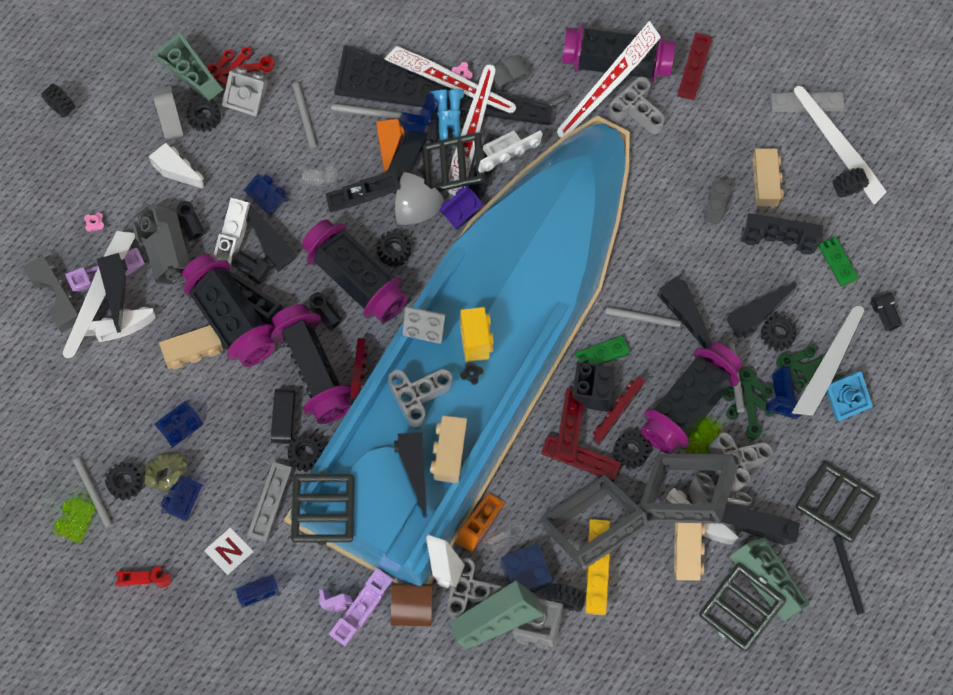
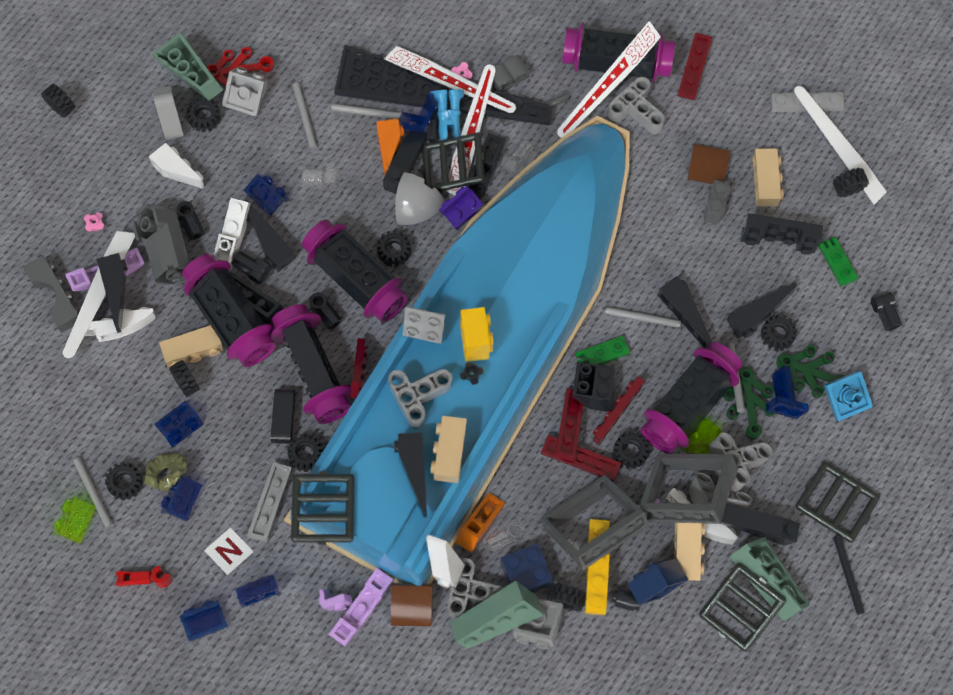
(184, 378): none -> black tyre
(203, 620): none -> clear blue bracket
(362, 192): black slope -> none
(507, 147): white bracket -> none
(625, 599): none -> black brick
(657, 580): none -> dark blue brick
(708, 164): none -> reddish brown slope
(825, 373): white sticker -> none

